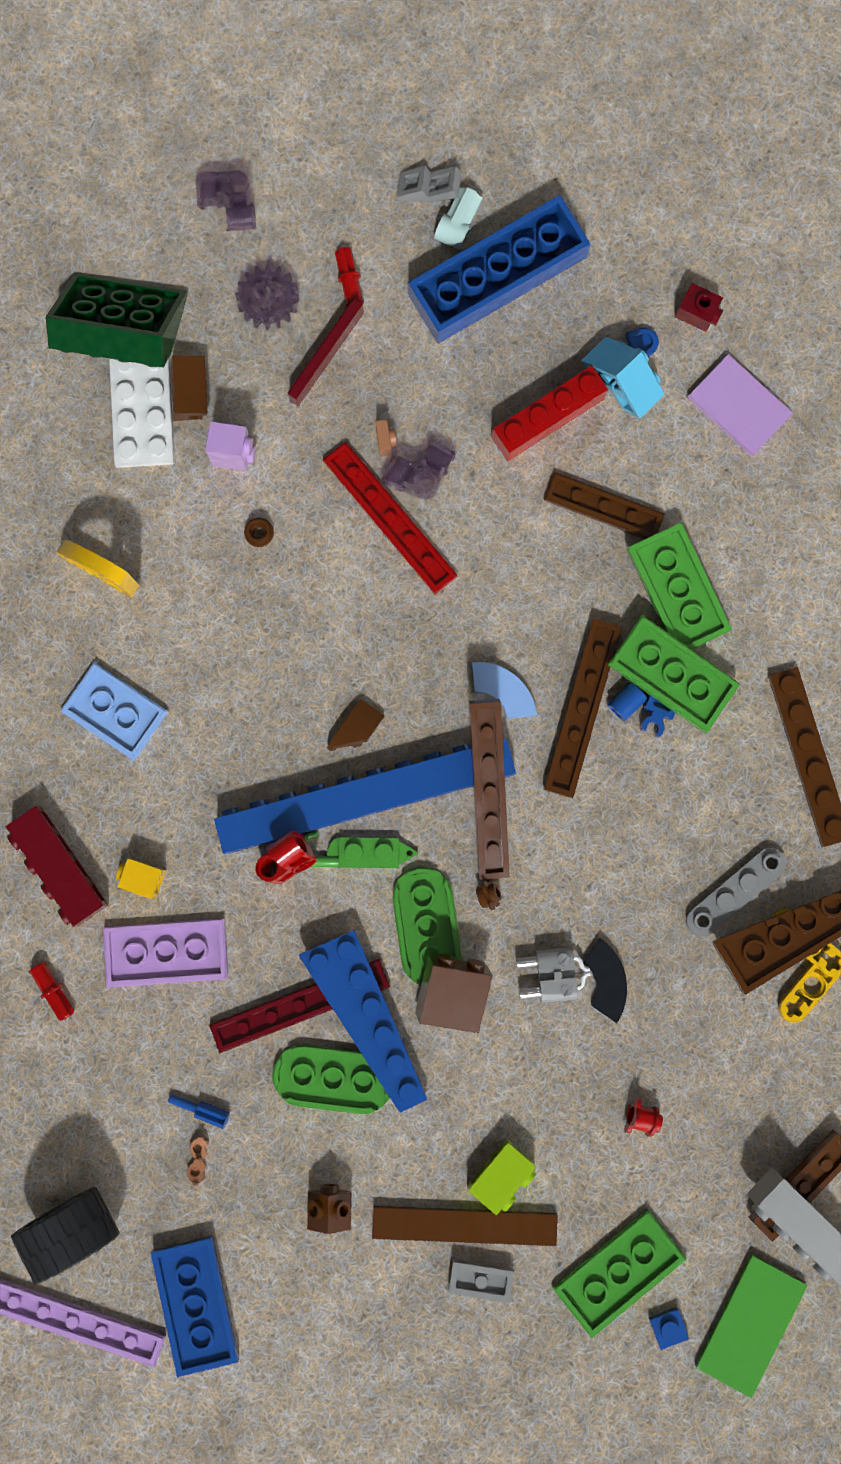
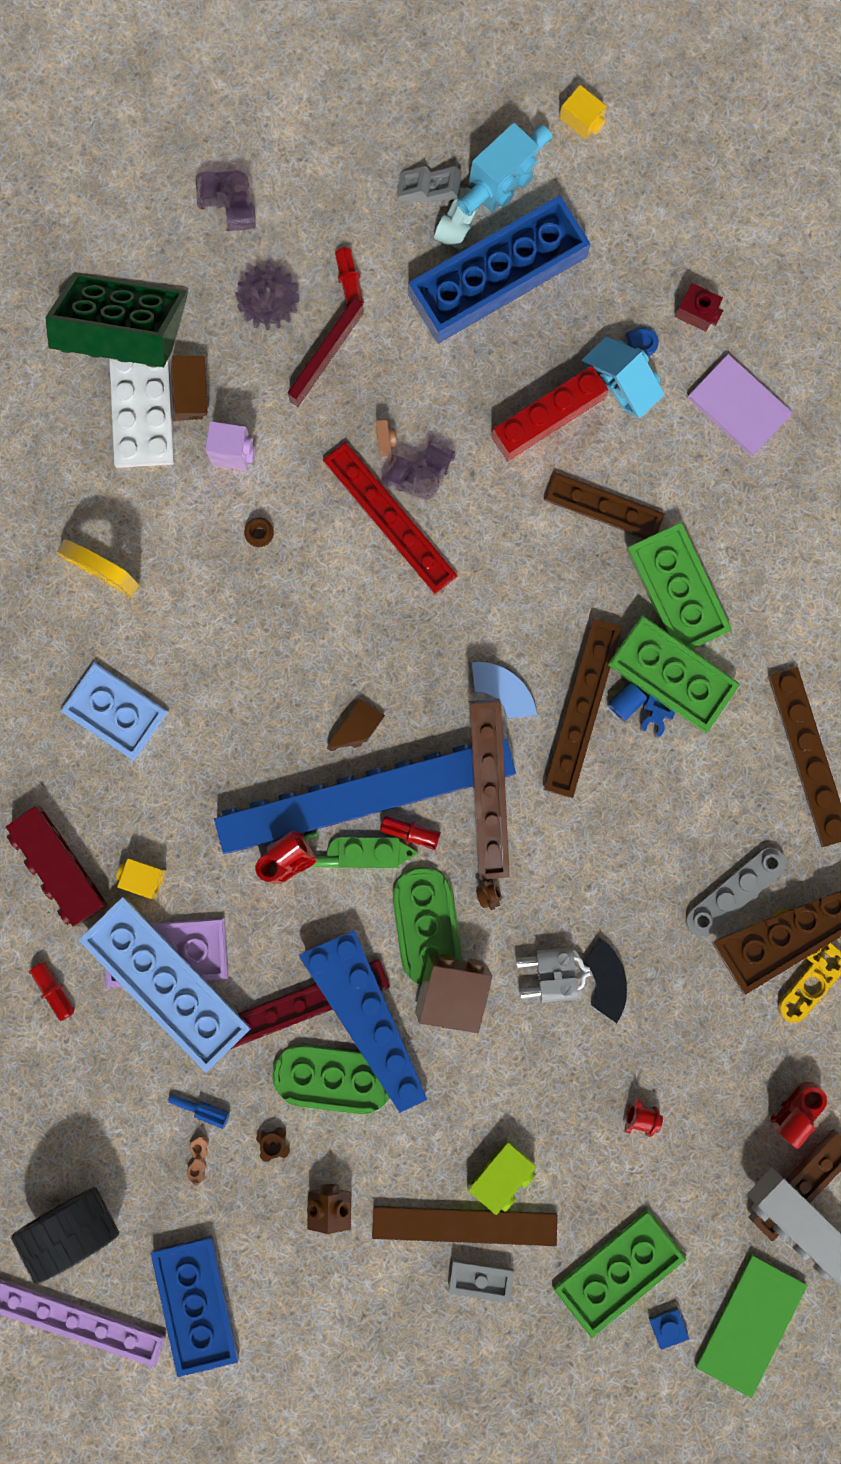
(164, 984): none -> light blue plate
(268, 1152): none -> reddish brown plate
(411, 832): none -> red axle
(503, 168): none -> medium azure brick
(583, 112): none -> yellow brick
(796, 1118): none -> red piece

